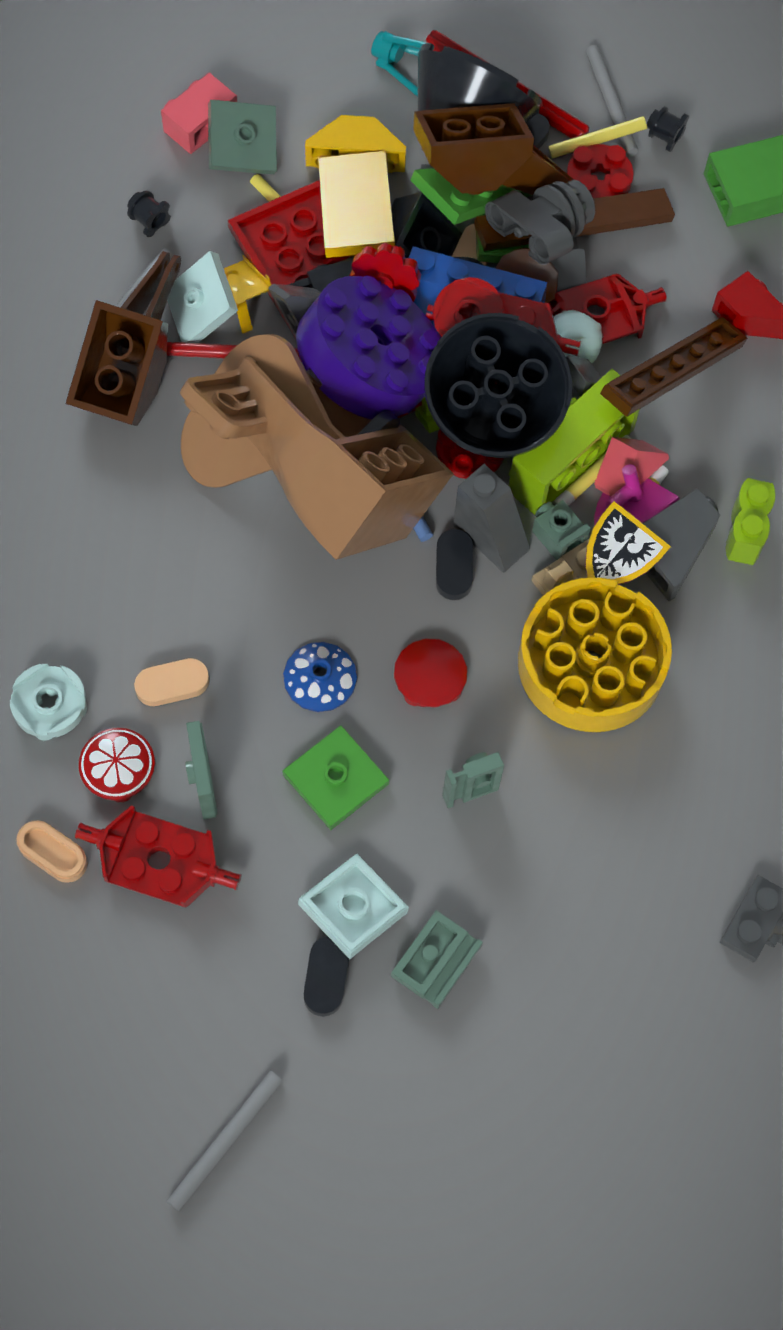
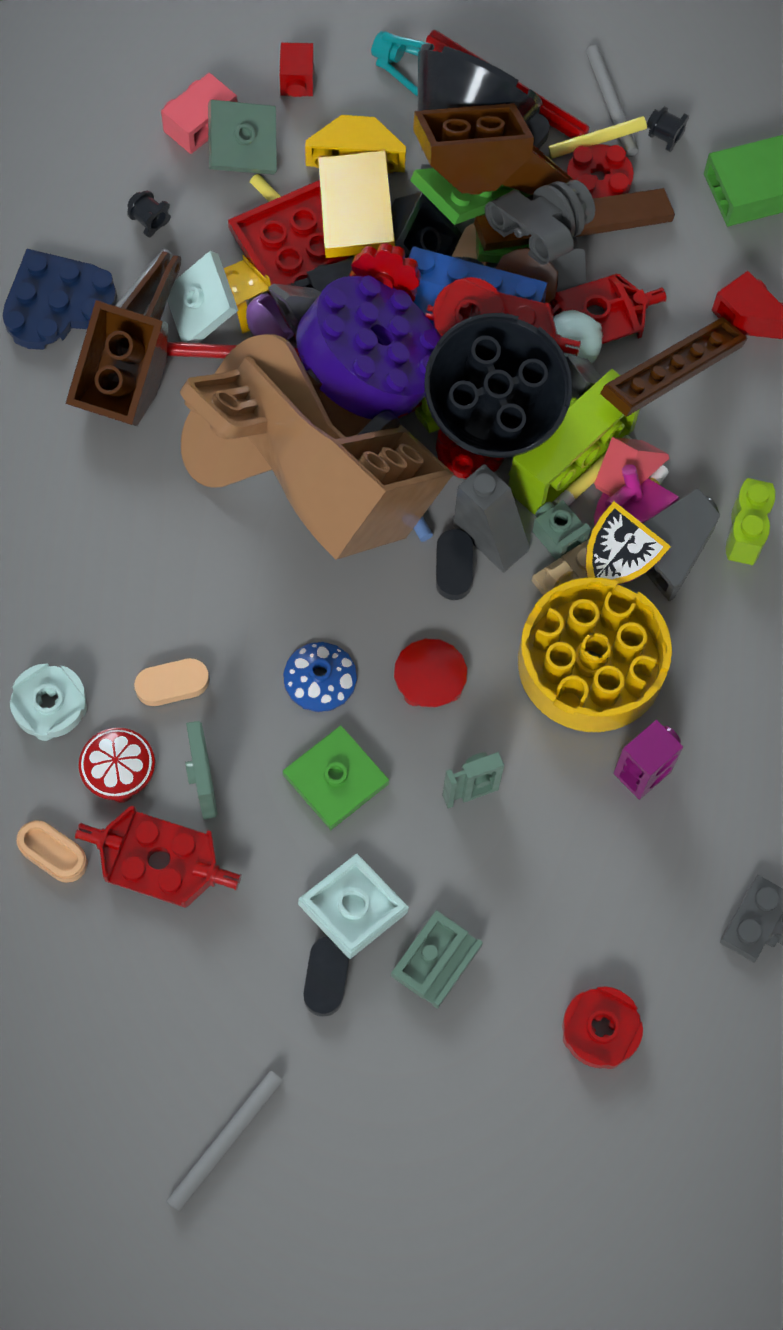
(53, 297): none -> dark blue plate
(265, 317): none -> medium lavender hair
(296, 69): none -> red brick
(580, 1034): none -> red plate
(648, 758): none -> magenta brick

